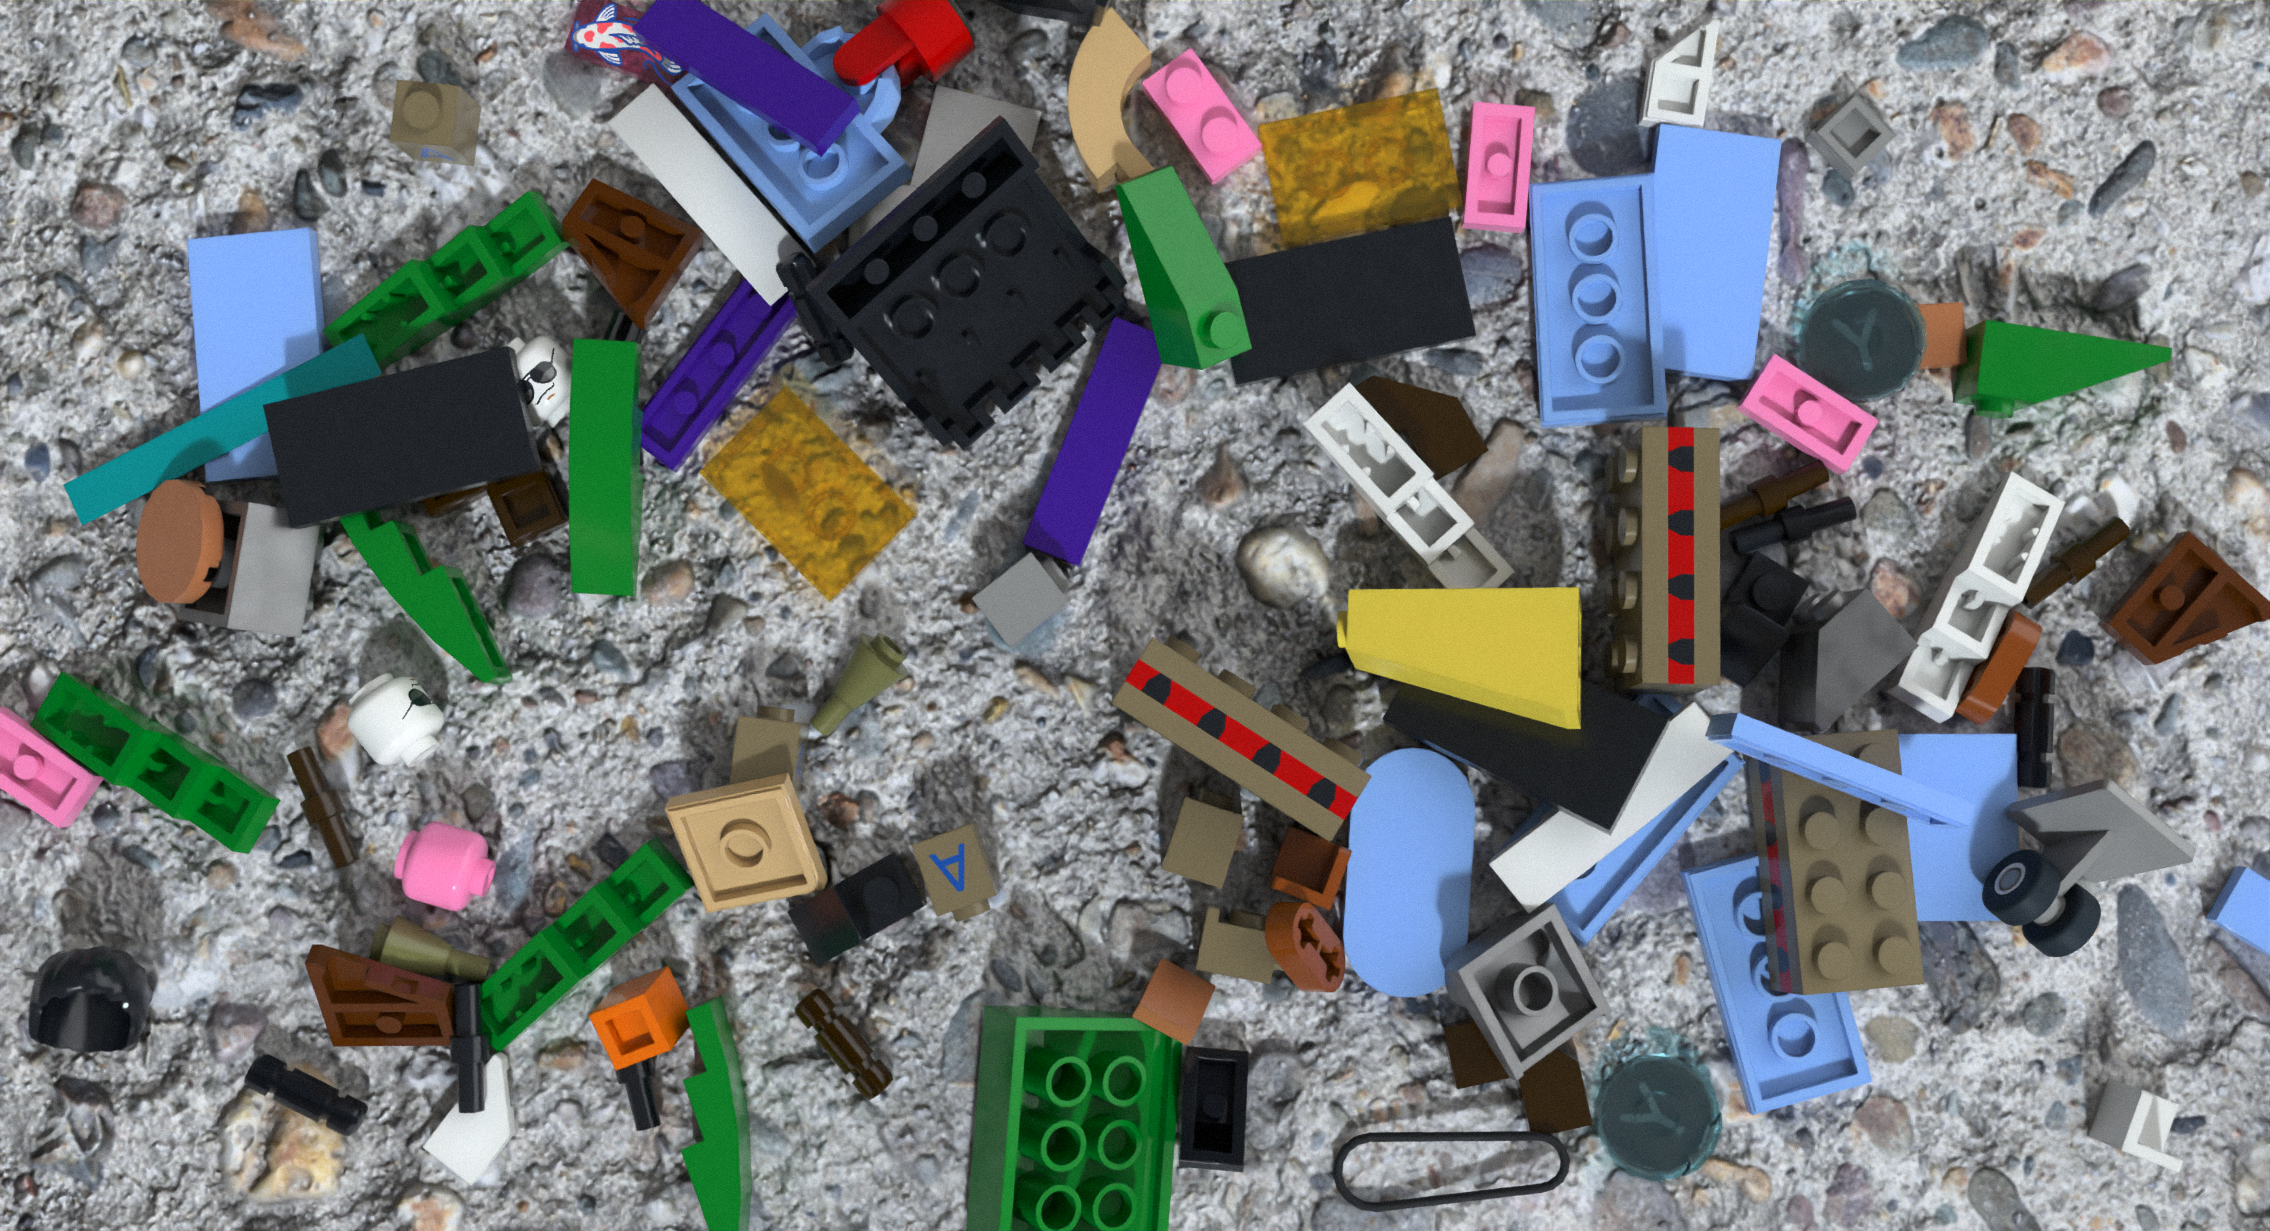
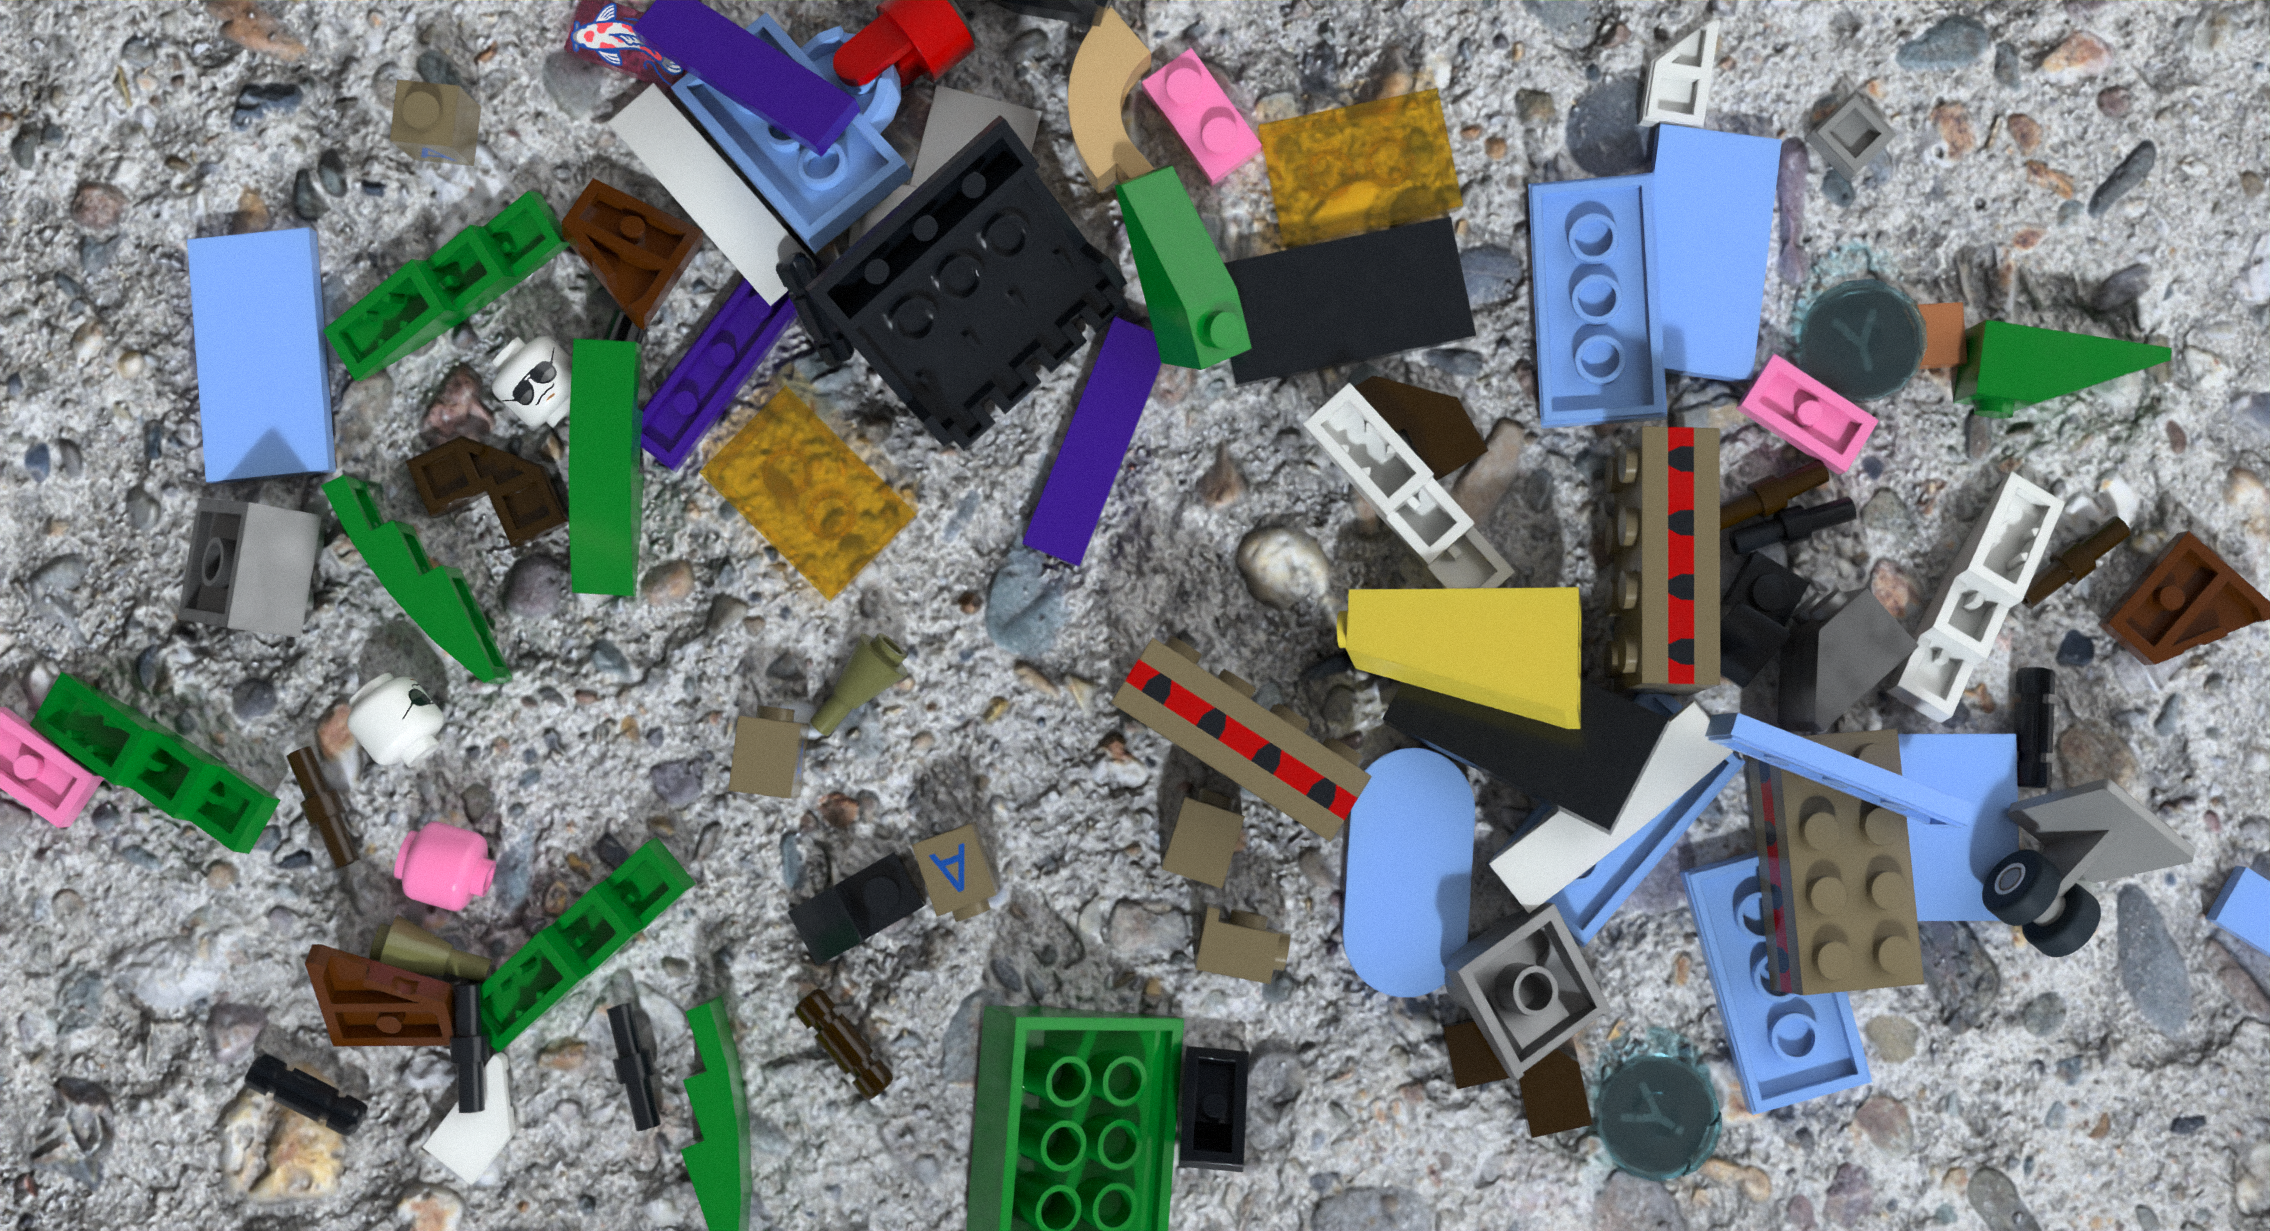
(89, 1000): black hair -> none
(179, 541): nougat tile -> none
(213, 431): teal sticker -> none
(402, 438): black tile -> none
(641, 1018): orange panel -> none
(746, 843): tan tile -> none
(1024, 599): light grey brick -> none
(1174, 1001): nougat tile -> none
(1305, 946): dark orange beam -> none
(1308, 867): dark orange panel -> none
(1455, 1197): black piece -> none
(1497, 167): bright pink plate -> none
(1997, 674): dark orange beam -> none
(2135, 1123): white panel -> none

